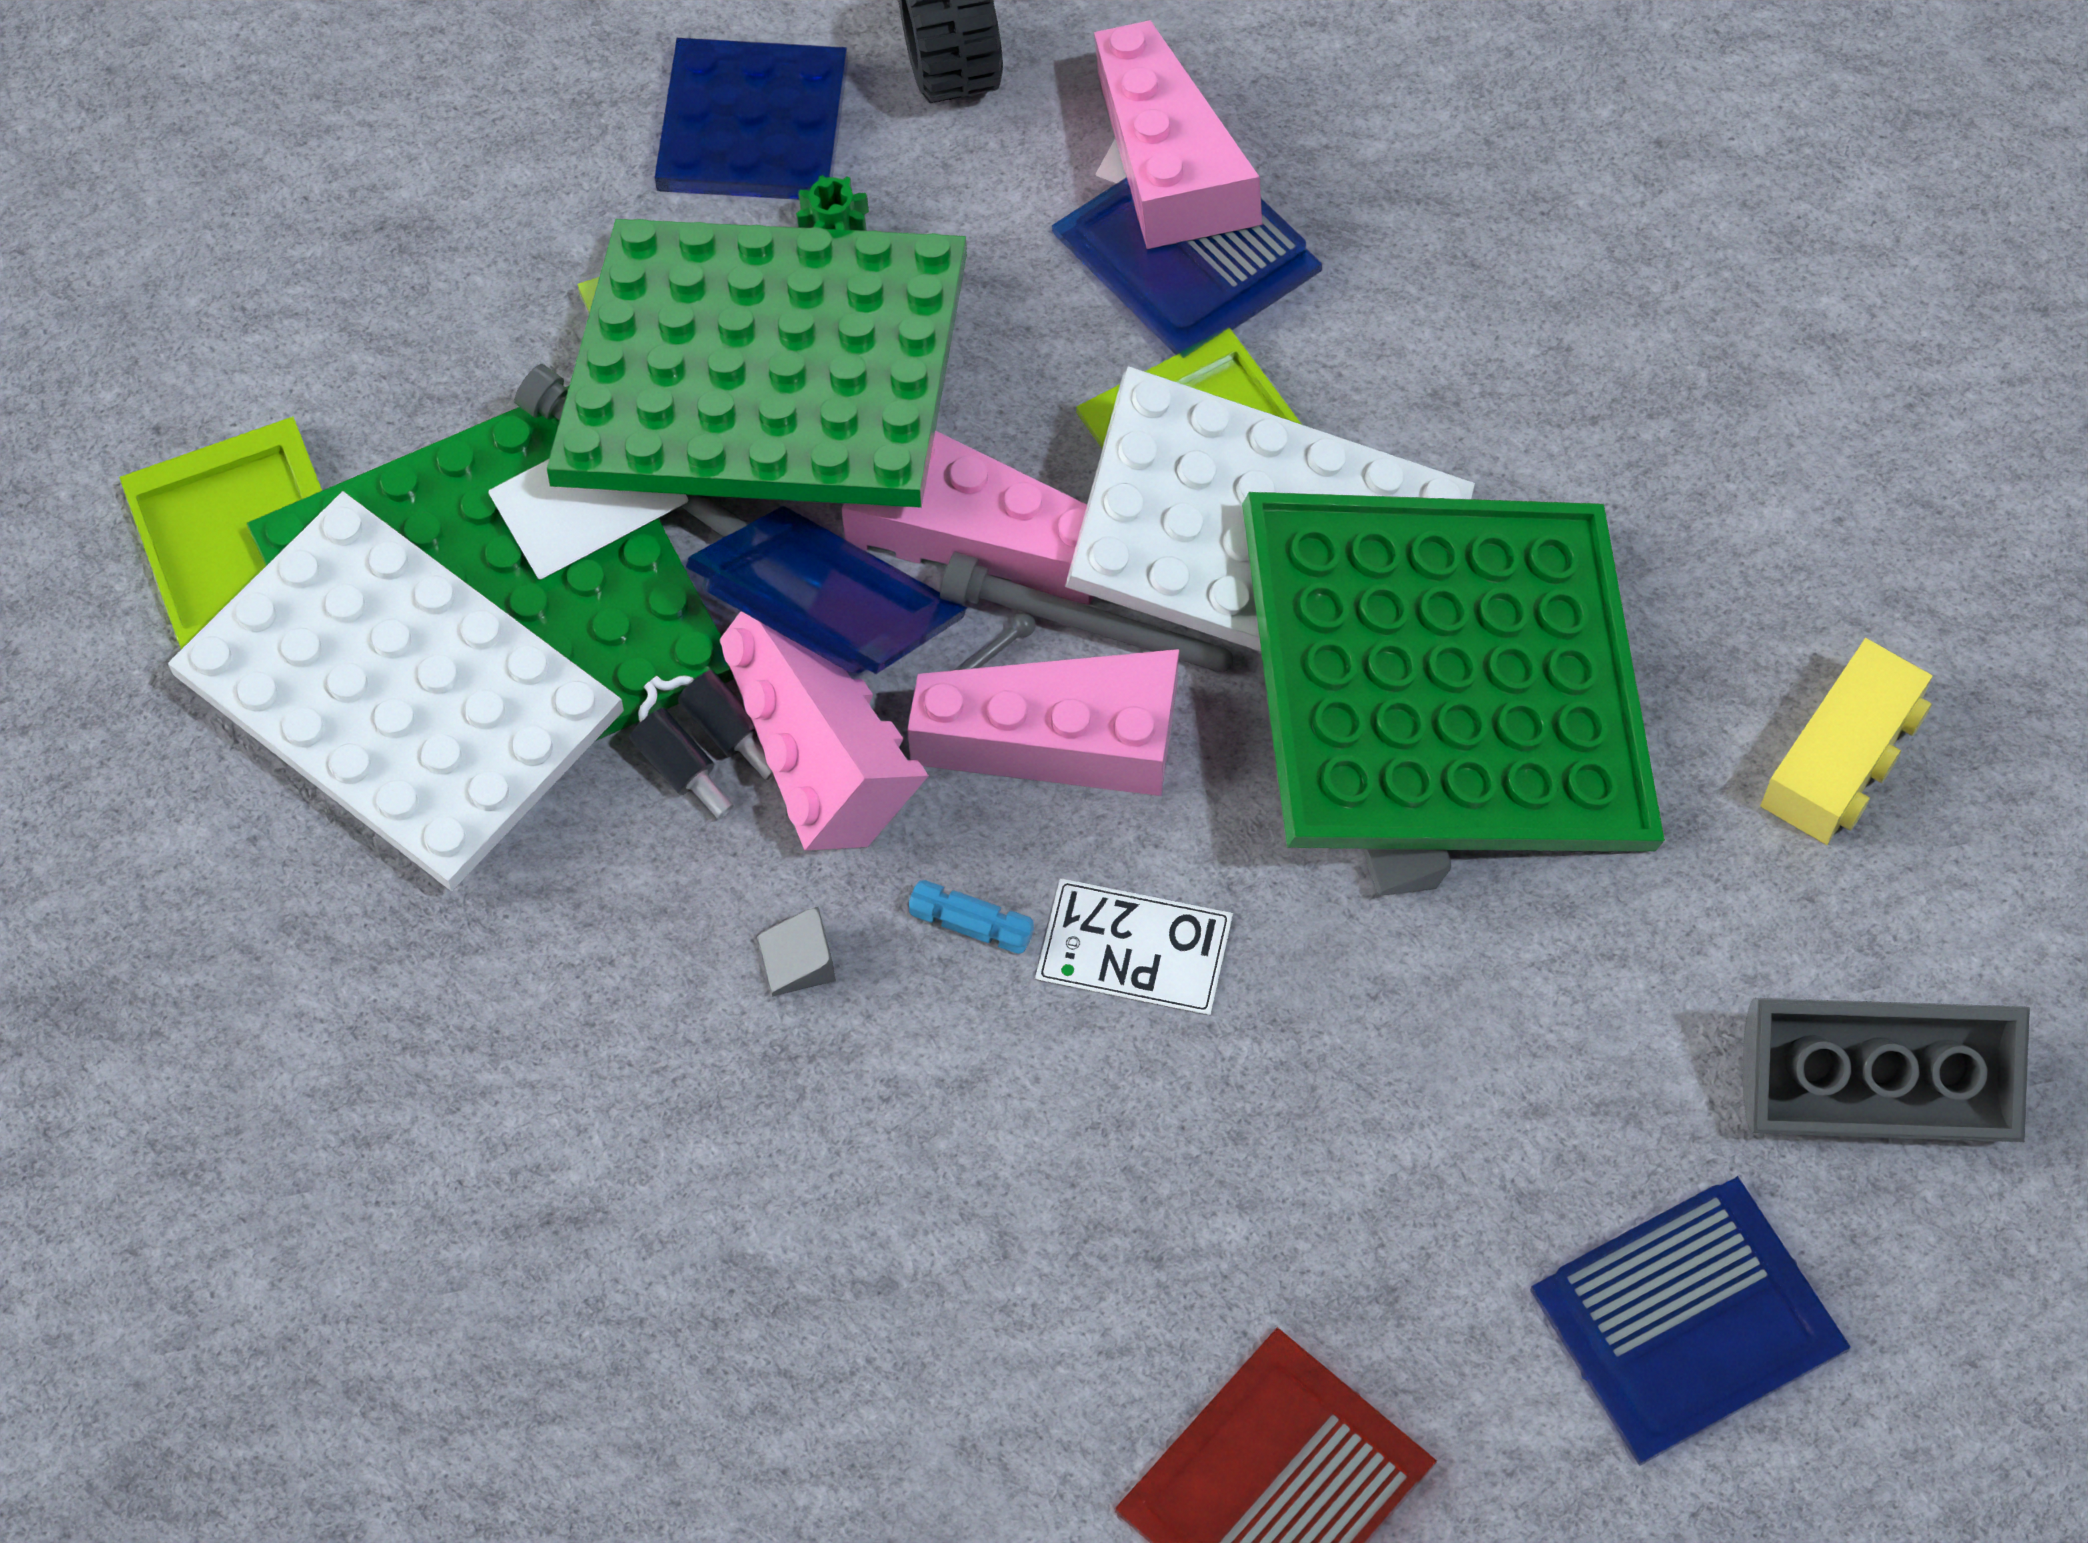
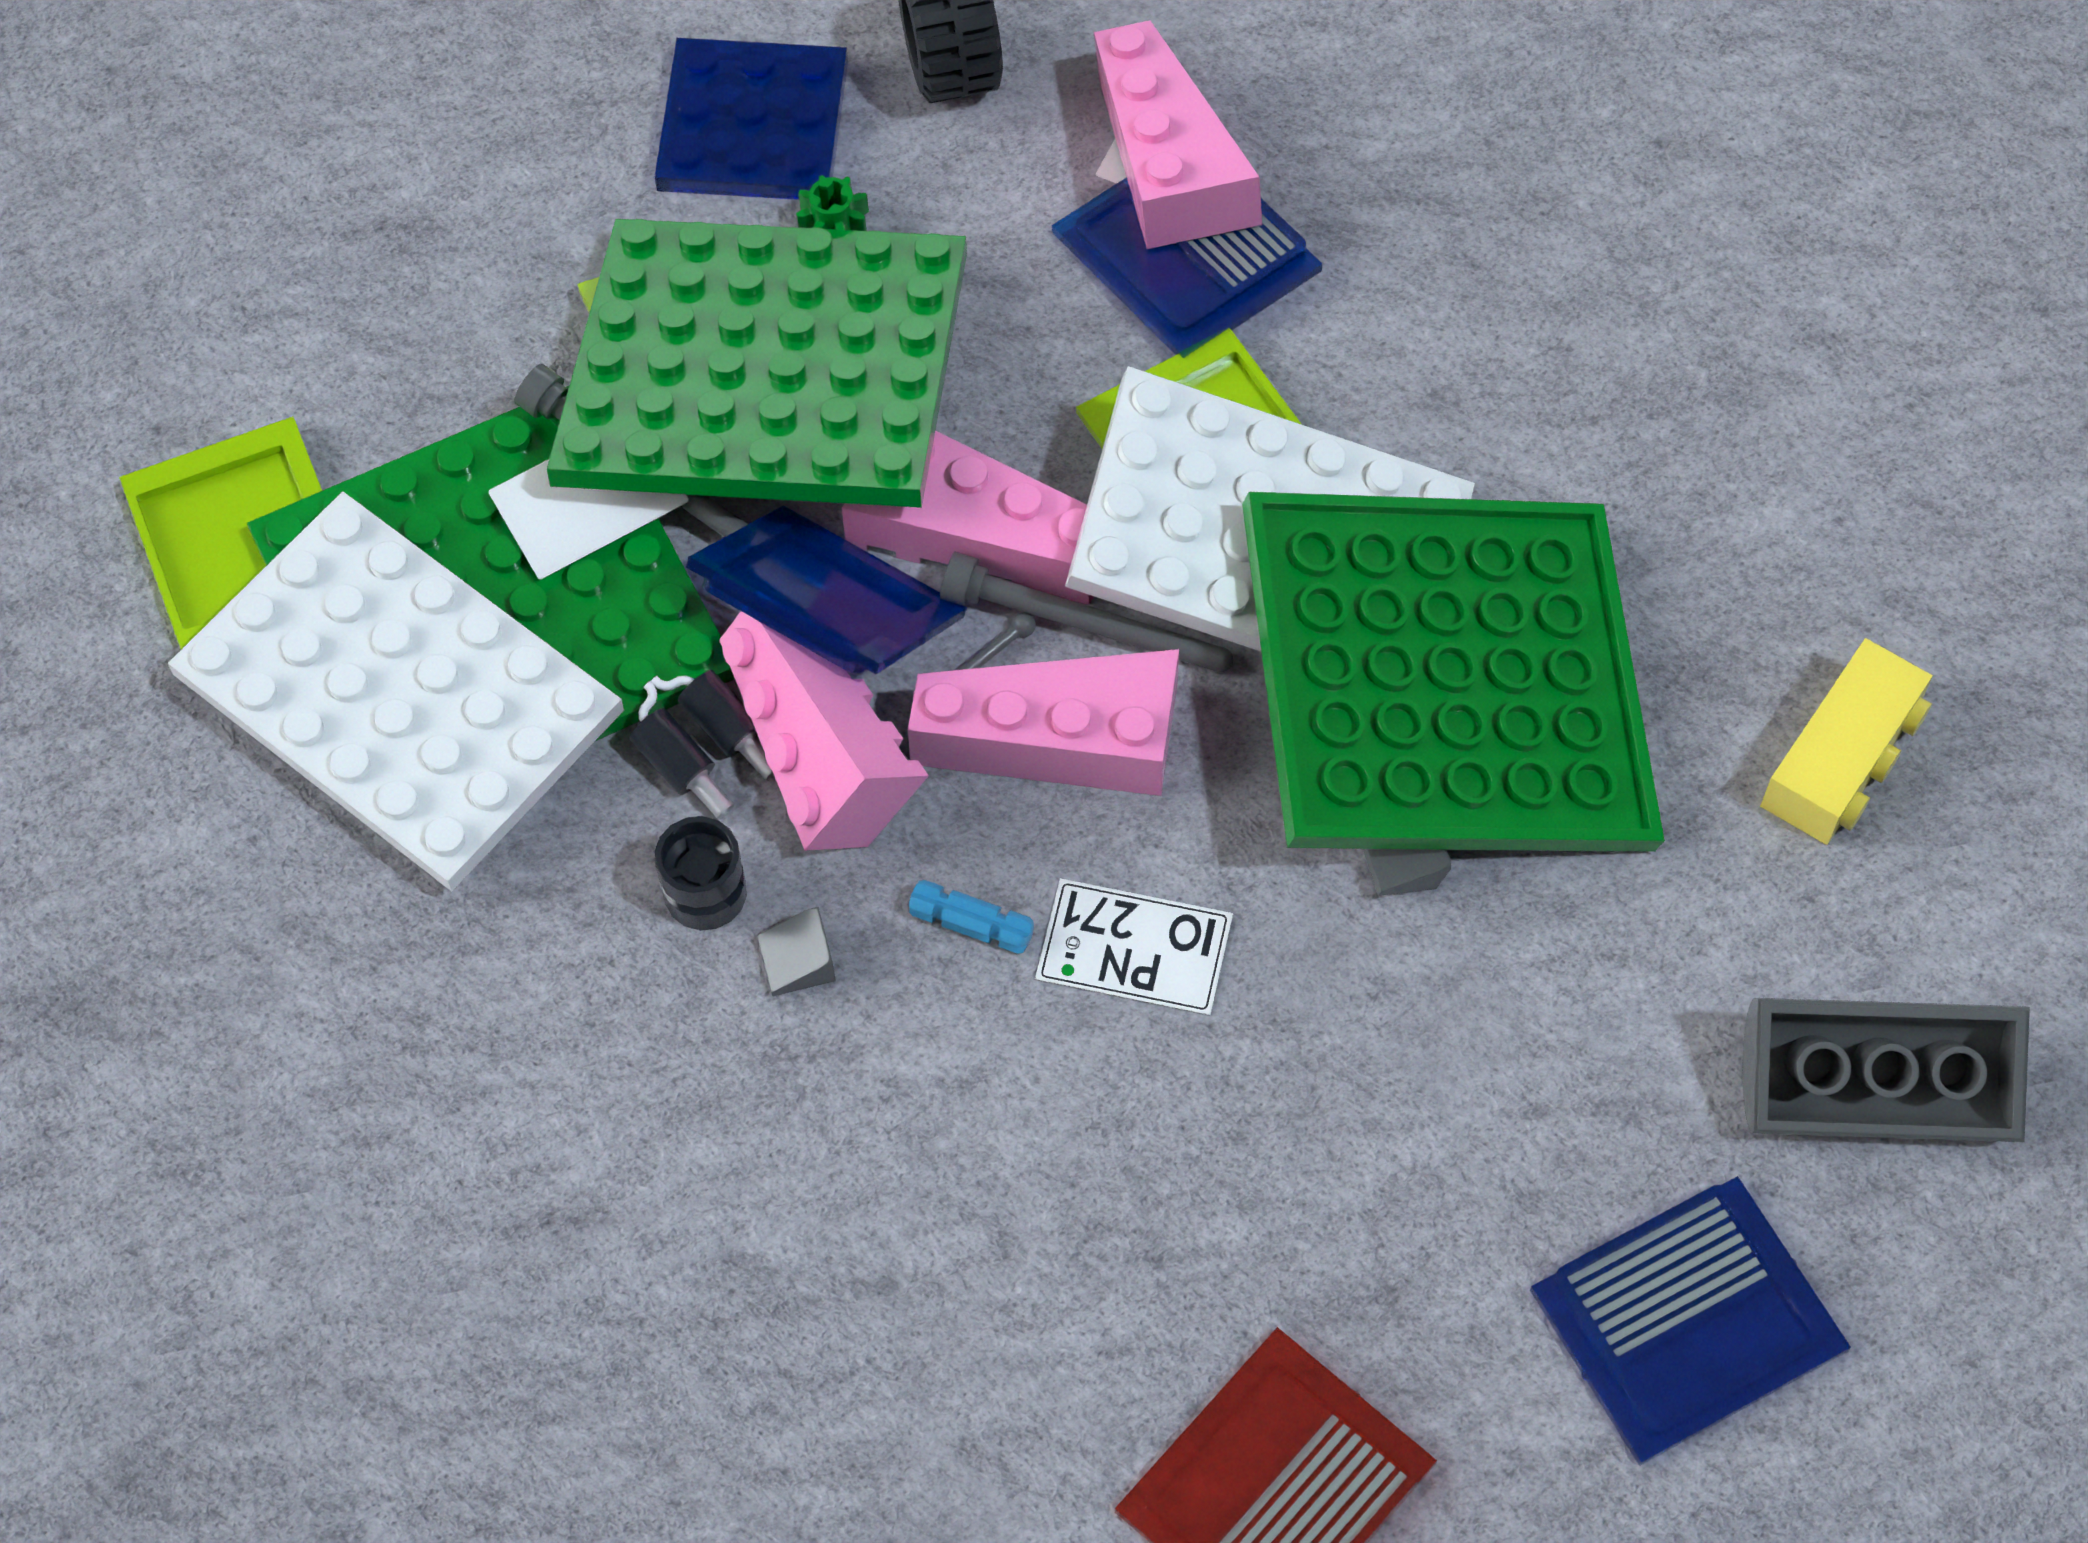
(700, 873): none -> black wheel

